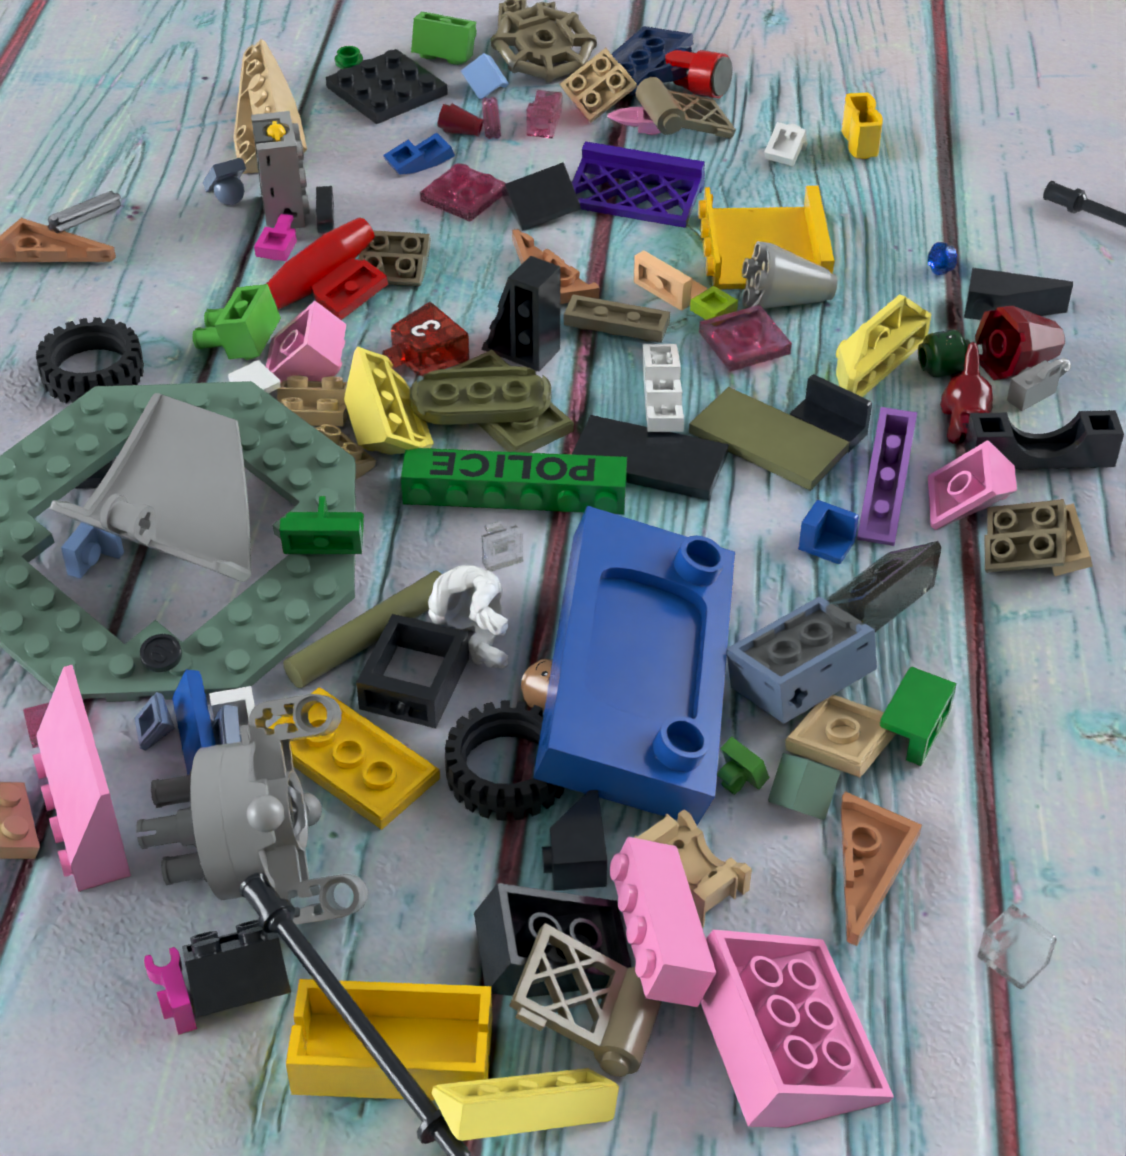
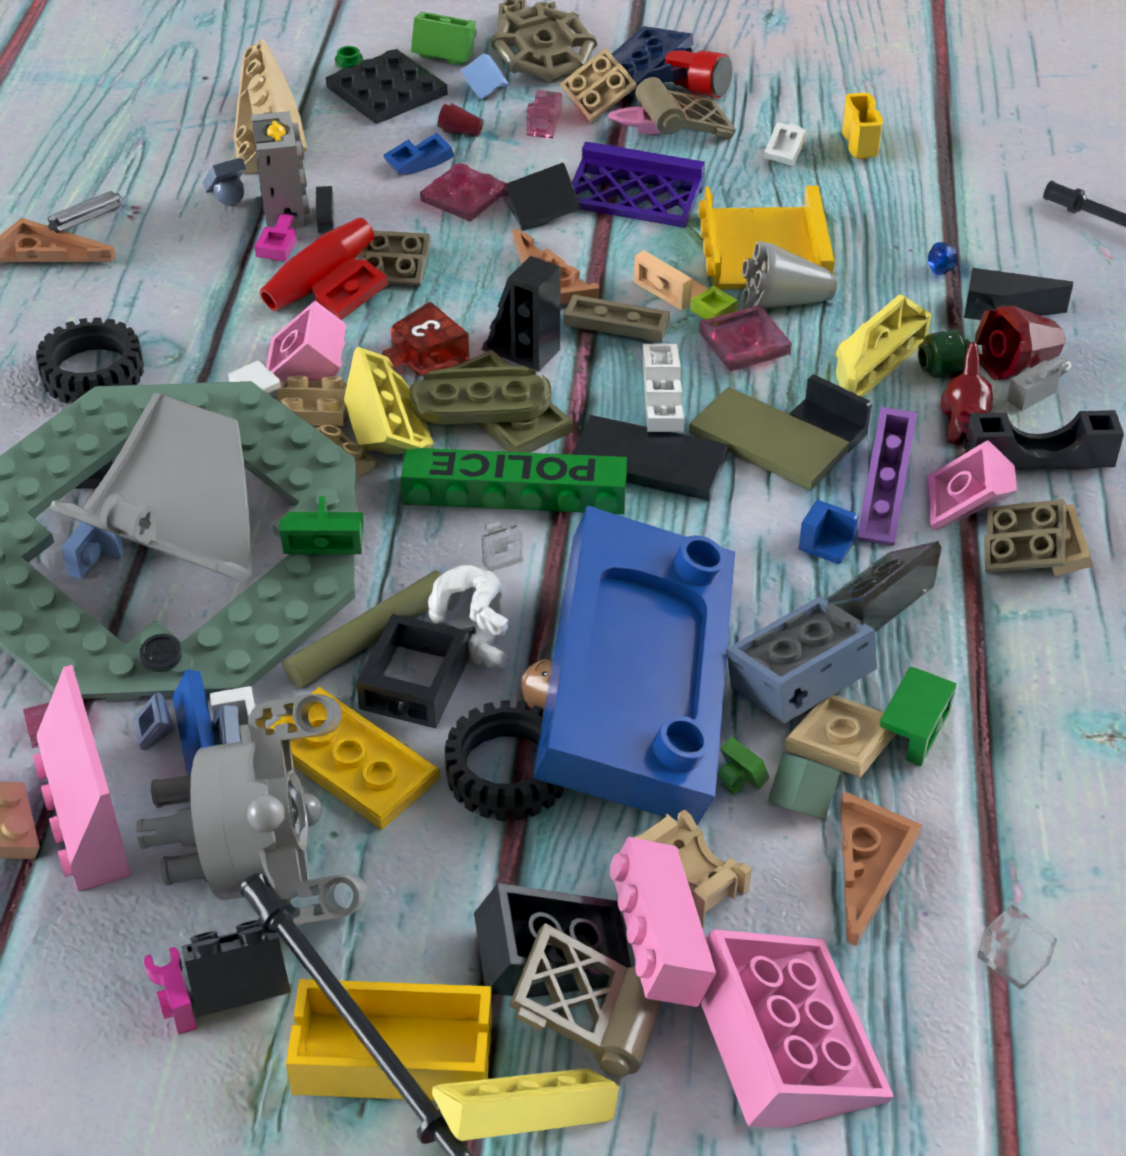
(242, 325): bright green brick -> none
(491, 118): clear pink axle -> none
(577, 847): black slope -> none

